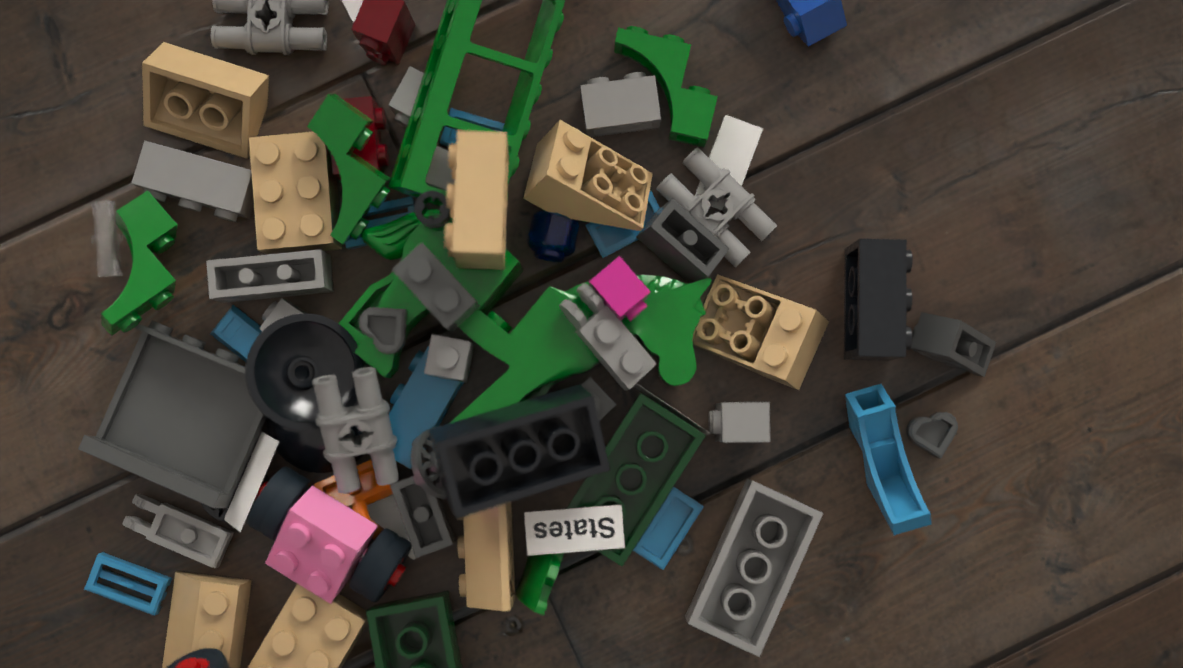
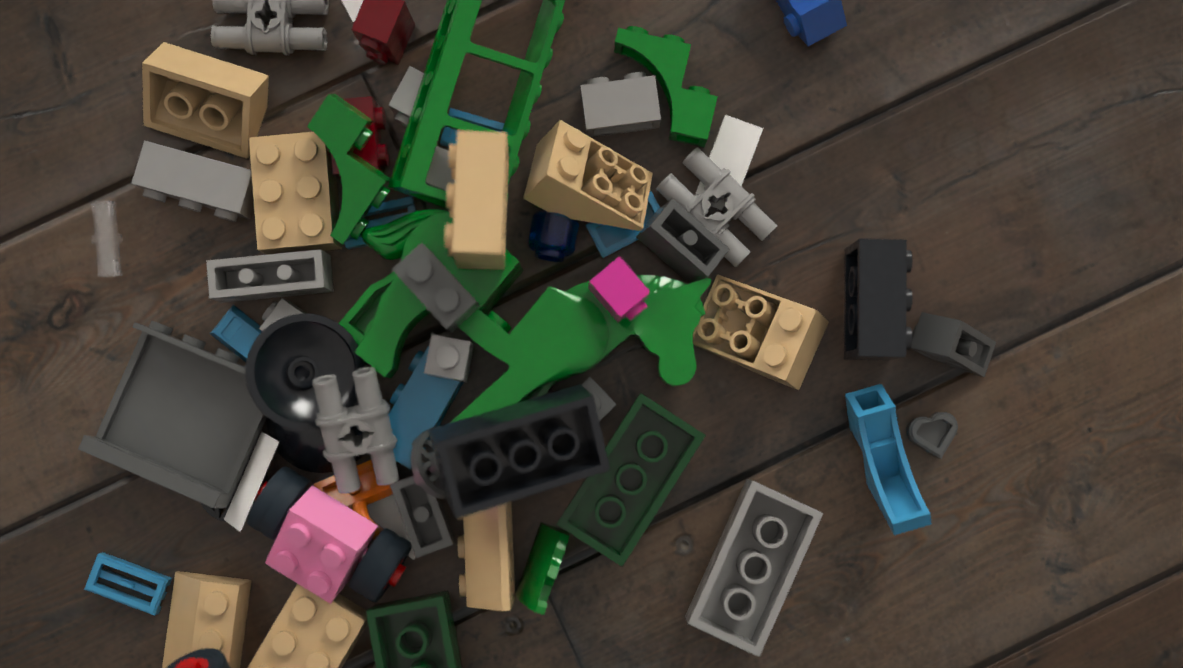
(150, 285): green arch -> none
(181, 531): light grey hinge -> none
(386, 328): dark grey tile -> none
(421, 209): black bush -> none
(574, 530): white sticker -> none
(608, 339): light grey hinge -> none
(668, 528): dark azure tile -> none
(671, 409): sticker -> none
(740, 422): light grey piece -> none

